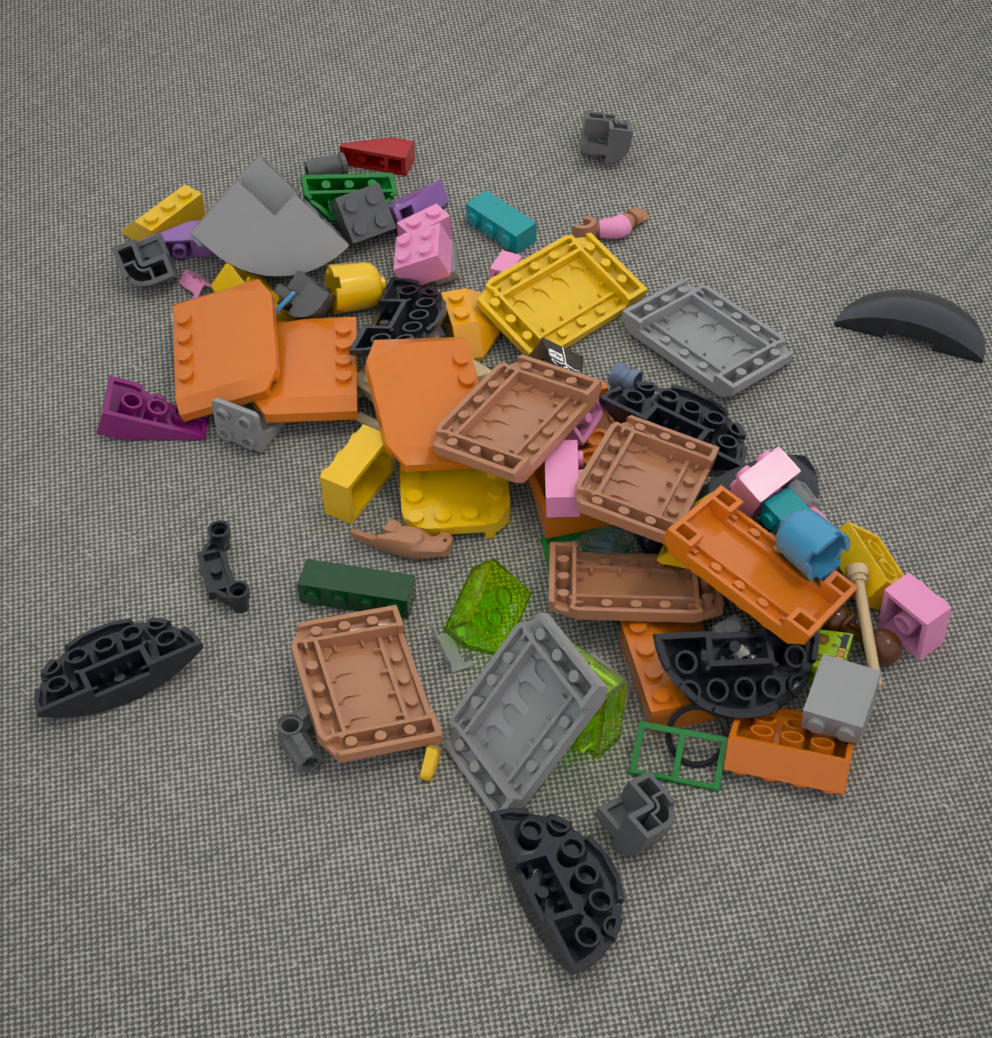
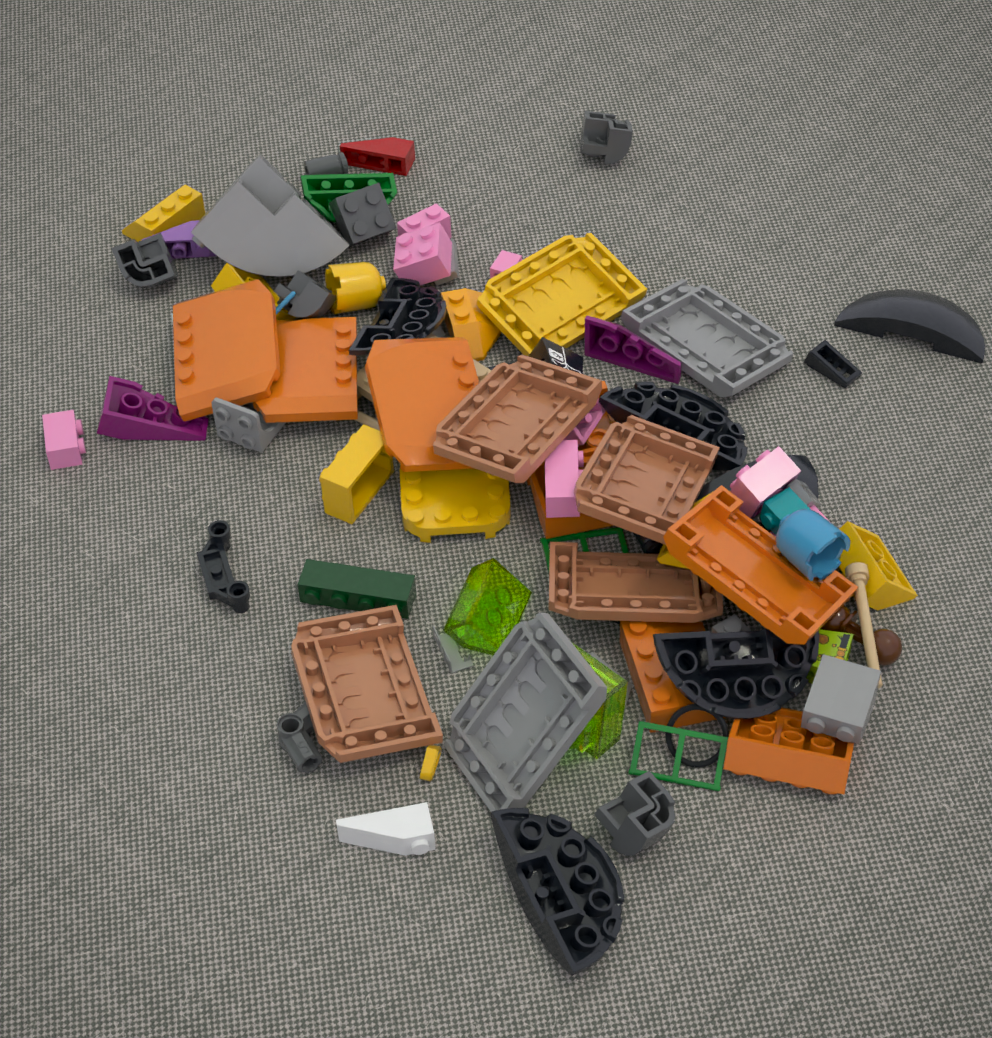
(63, 439): none -> bright pink piece
(113, 666): black brick -> none
(193, 284): bright pink piece -> none
(394, 830): none -> white slope
(407, 541): nougat animal -> none
(418, 201): medium lavender slope -> none
(501, 222): teal brick -> none
(606, 539): clear light blue dish -> none
(612, 227): piece -> none
(623, 376): sand blue wheel -> none
(625, 349): none -> magenta wedge
(819, 360): none -> black slope
(915, 615): bright pink brick -> none

